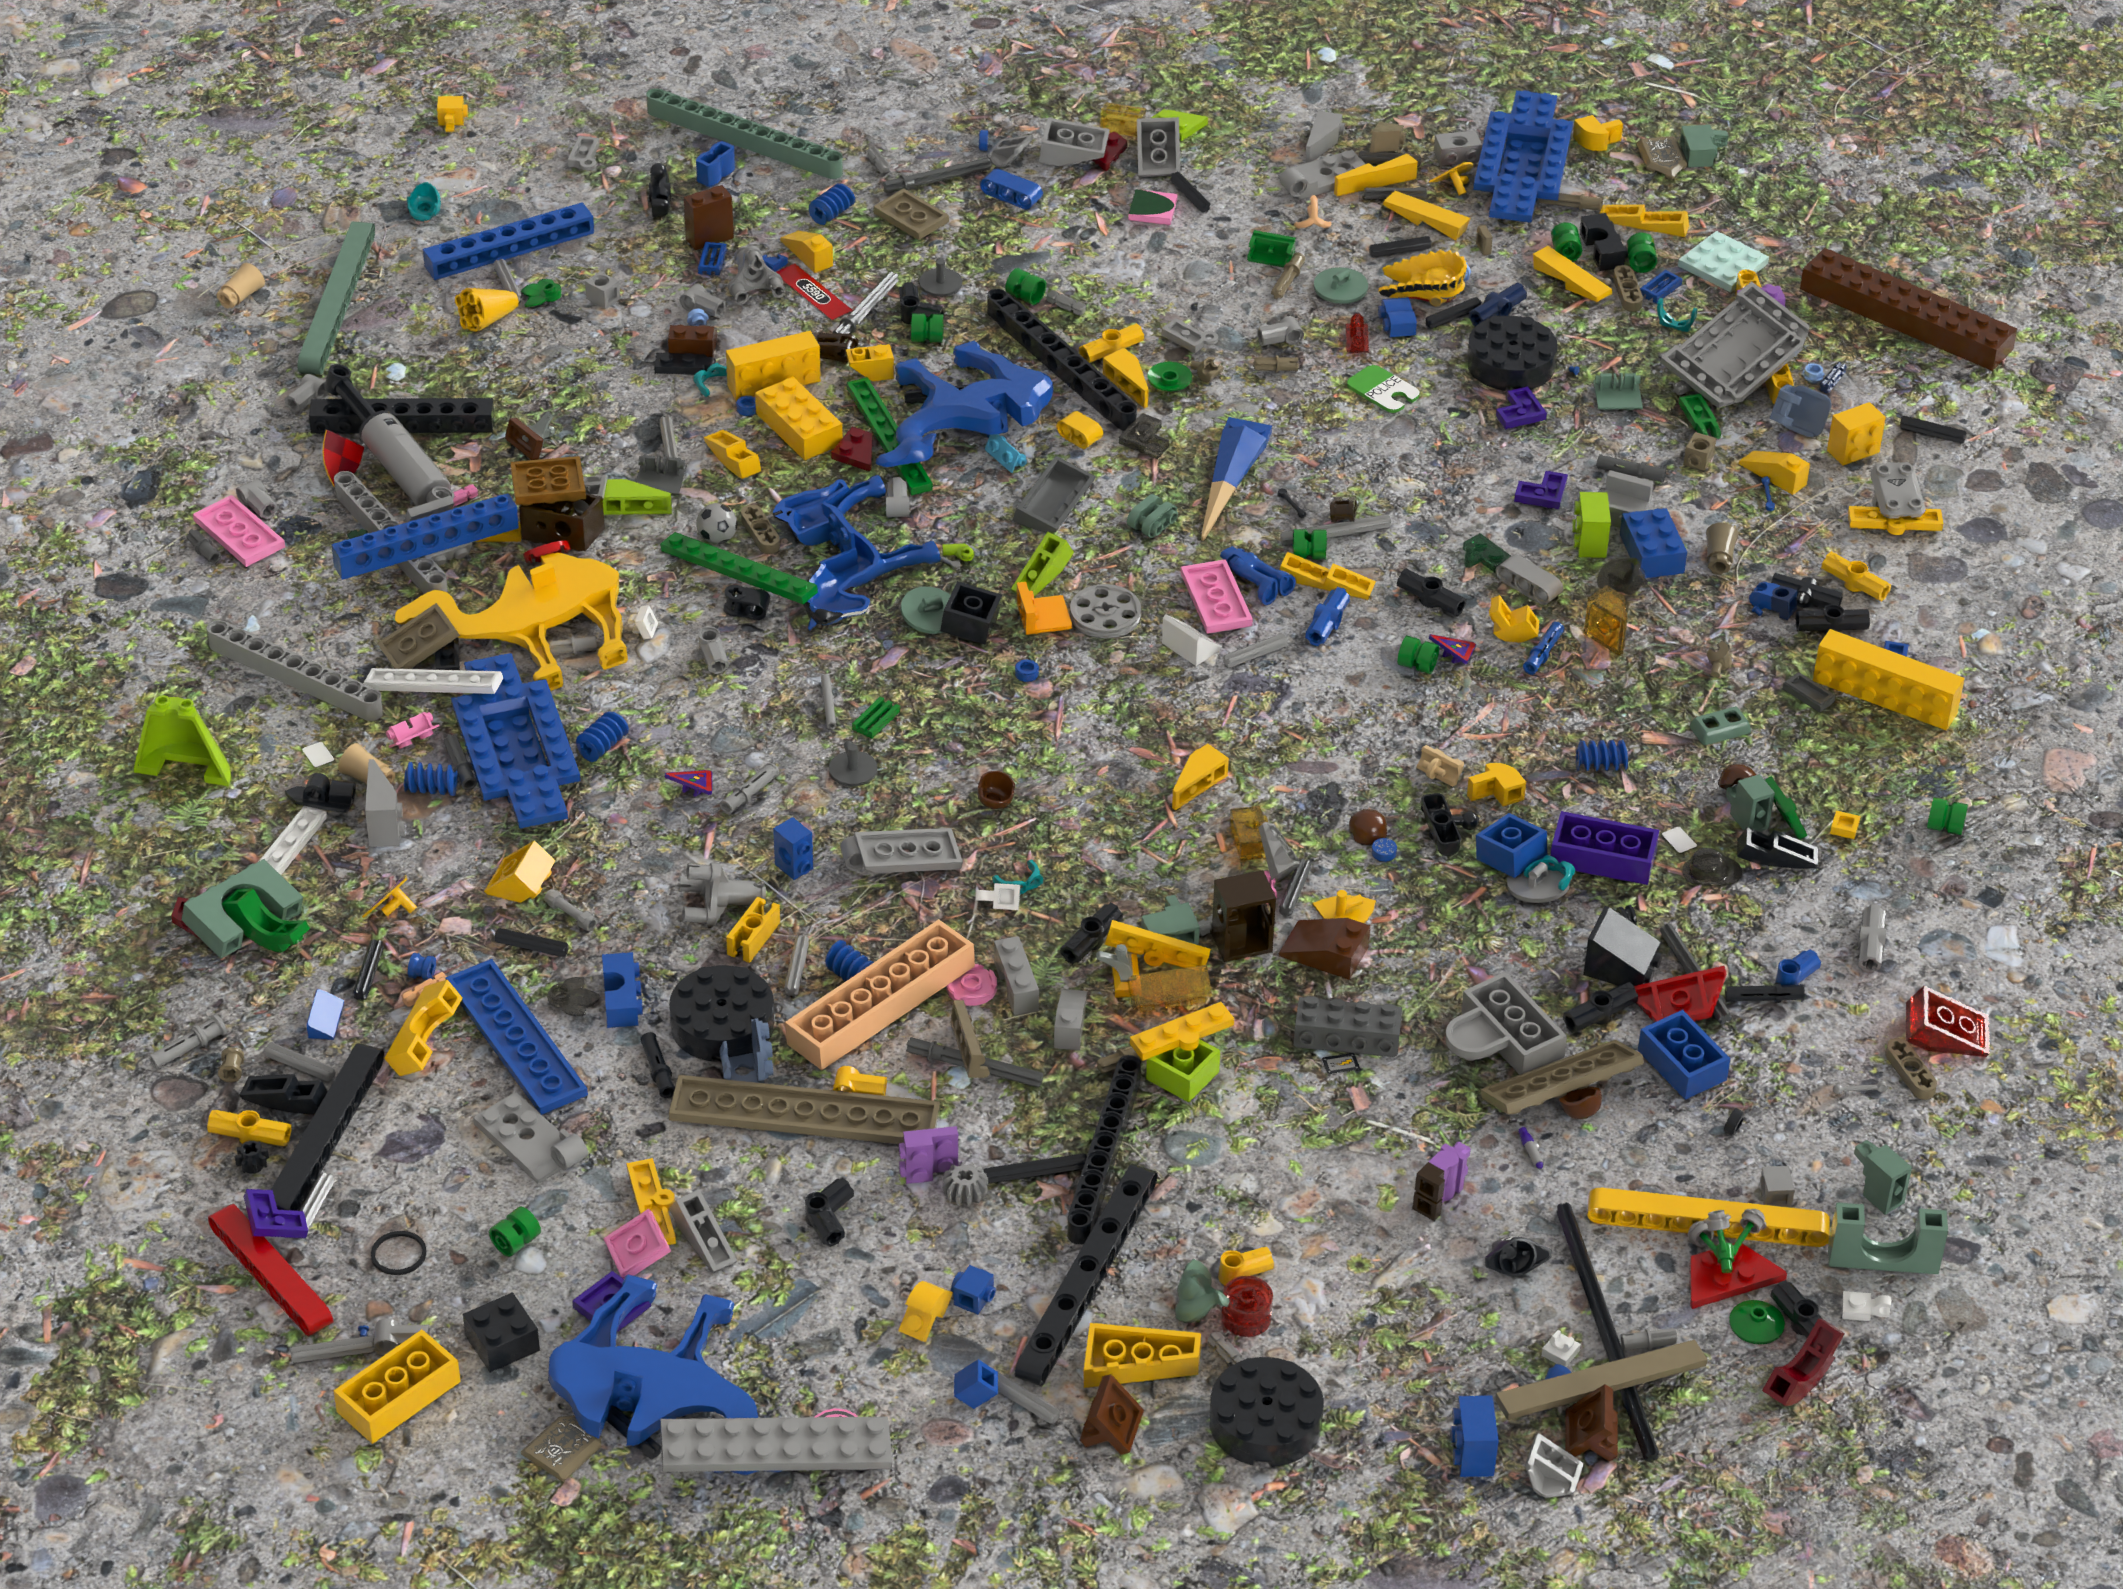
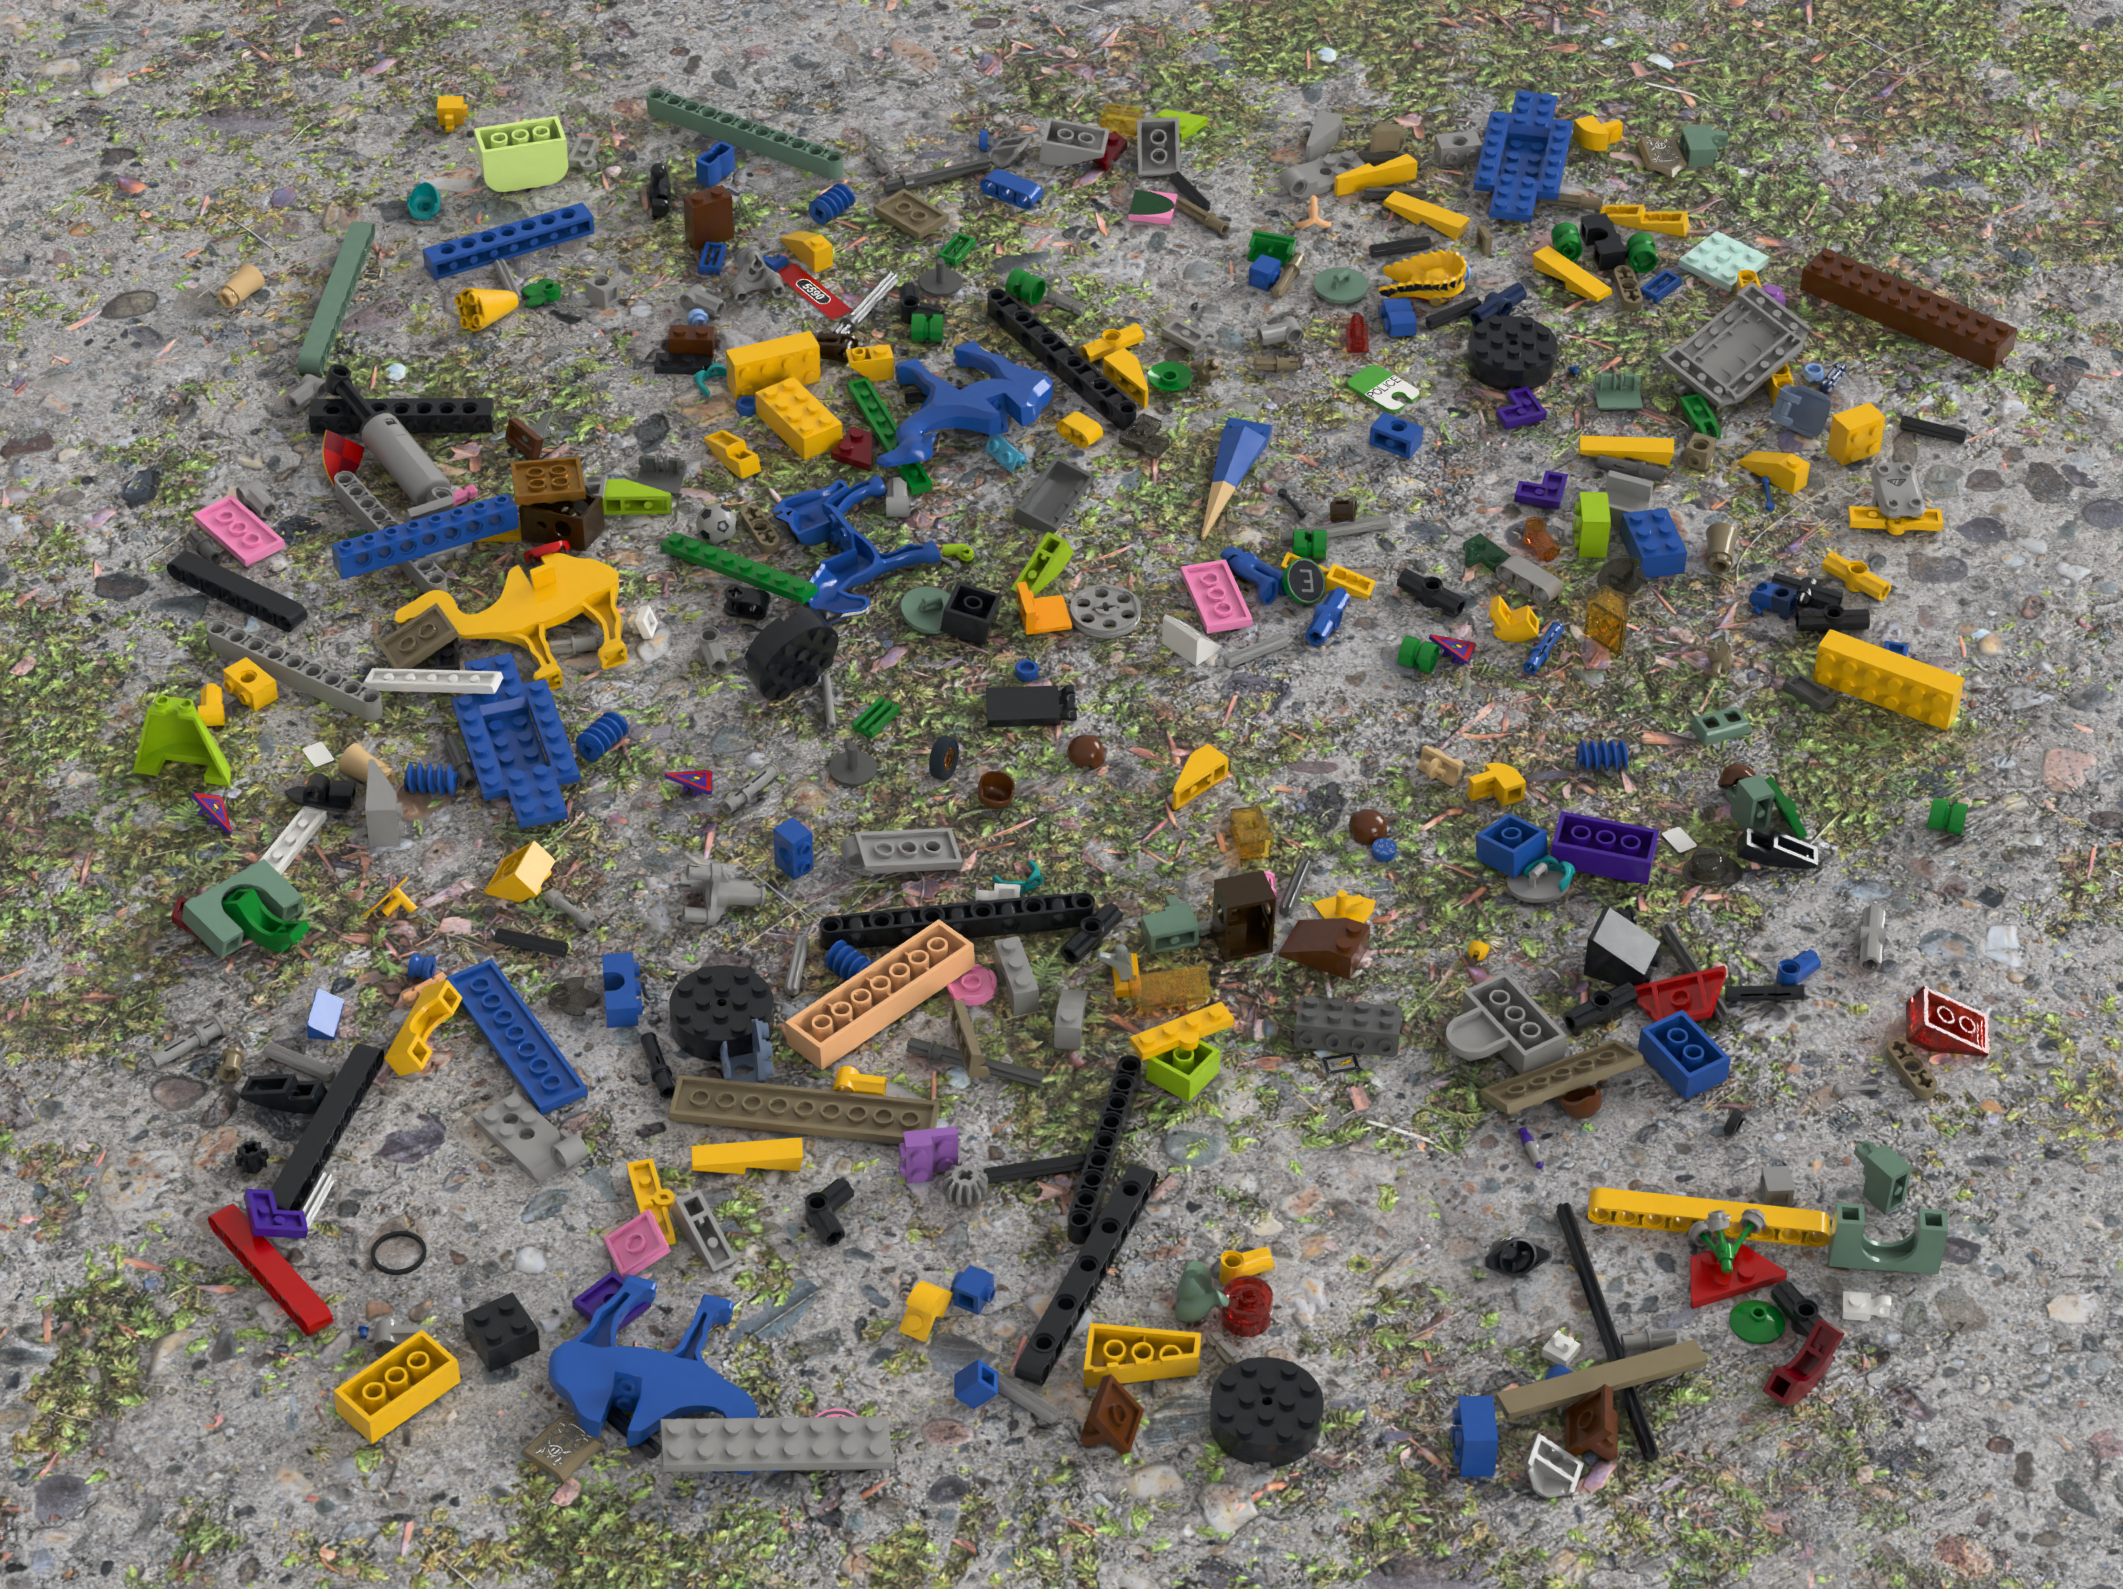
(212, 705): none -> yellow piece
(215, 808): none -> dark purple piece
(237, 591): none -> black beam
(249, 1127): yellow piece -> none
(250, 684): none -> yellow brick
(332, 1349): light grey axle -> none
(368, 969): black axle -> none
(402, 734): bright pink hinge -> none
(515, 1231): green wheel -> none
(522, 154): none -> yellowish green brick
(668, 437): light grey axle -> none
(735, 1157): none -> yellow slope
(753, 929): yellow piece -> none
(790, 653): none -> black piece
(943, 757): none -> black bush
(960, 250): none -> green tile
(967, 919): none -> black beam
(1030, 706): none -> black tile
(1086, 751): none -> reddish brown hair
(1110, 1062): dark tan axle -> none
(1152, 516): sand green brick -> none
(1156, 947): yellow hinge -> none
(1209, 220): none -> dark tan axle
(1264, 272): none -> blue brick
(1279, 855): light grey slope -> none
(1304, 581): none -> black tile
(1396, 435): none -> blue brick
(1440, 1179): hips -> none
(1443, 825): black piece -> none
(1457, 180): yellow shield -> none
(1479, 949): none -> yellow hinge
(1539, 539): none -> clear orange piece
(1641, 448): none -> yellow slope
(1664, 317): teal cap -> none
(1845, 825): yellow plate -> none

